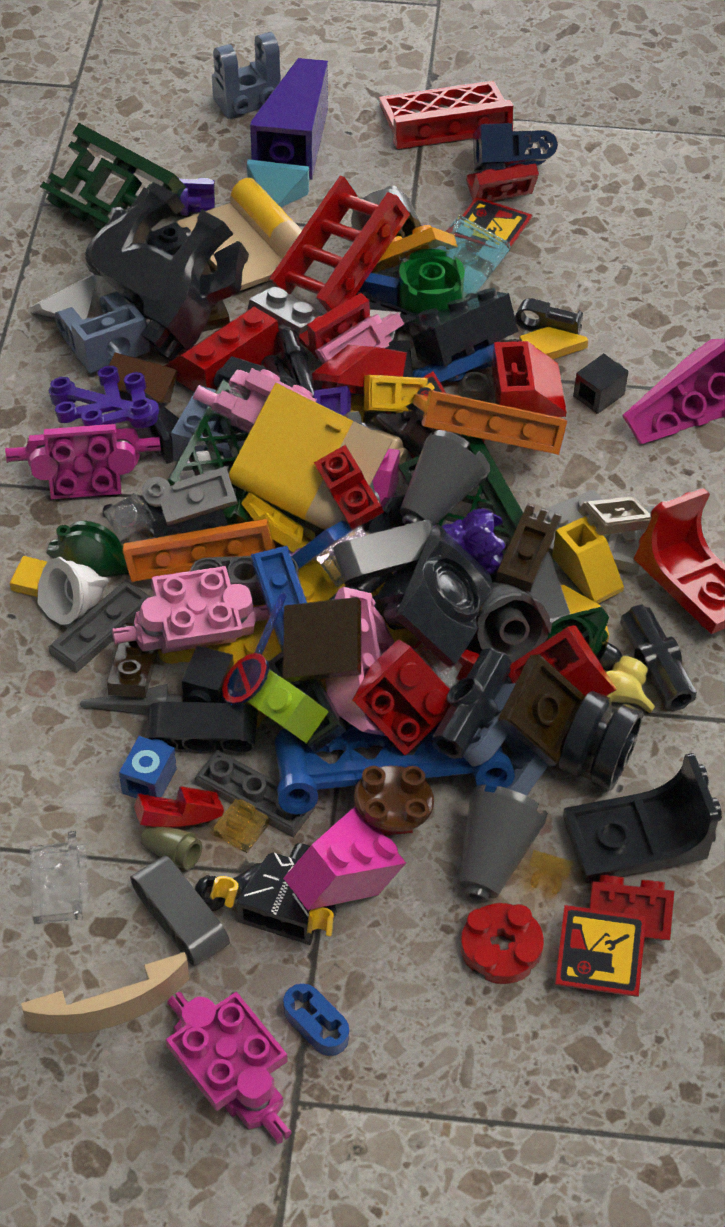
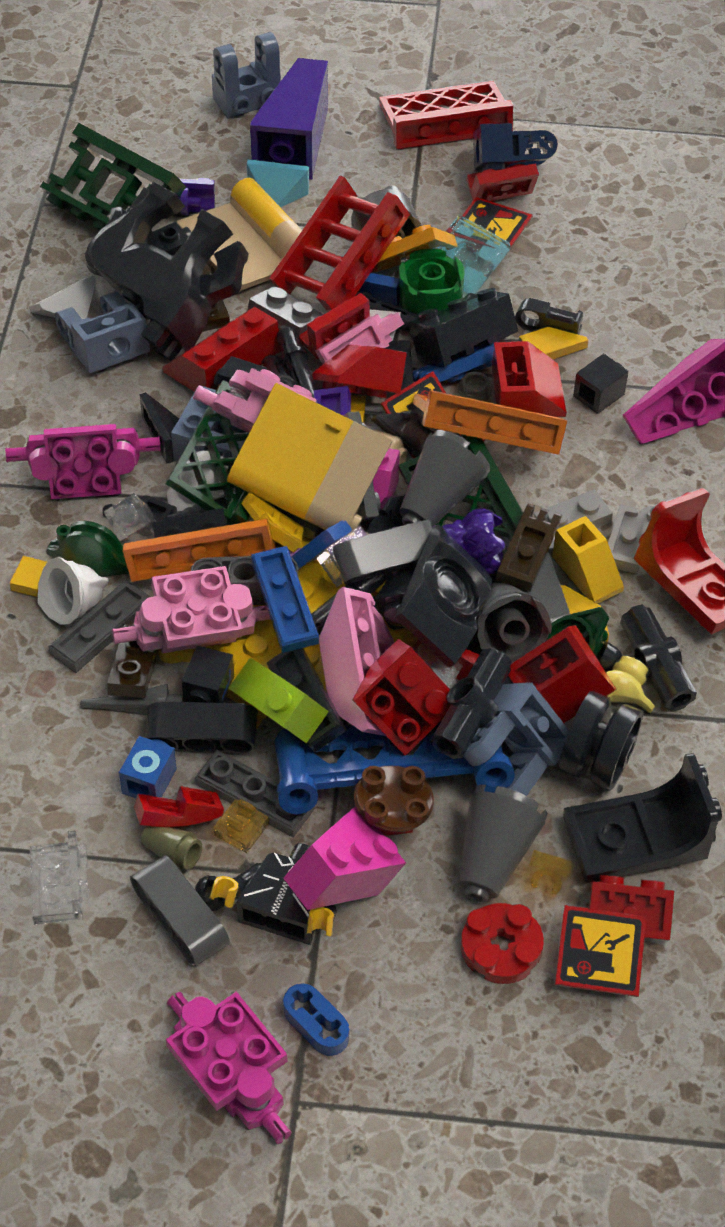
(109, 1009): tan slope -> none
(140, 411): dark purple plant -> none
(158, 378): reddish brown slope -> none
(190, 496): light grey hinge -> none
(251, 671): clear blue piece -> none
(322, 639): dark brown tile -> none
(348, 487): red slope -> none
(390, 392): yellow tile -> none
(541, 709): dark brown tile -> none
(616, 515): dark tan tile -> none

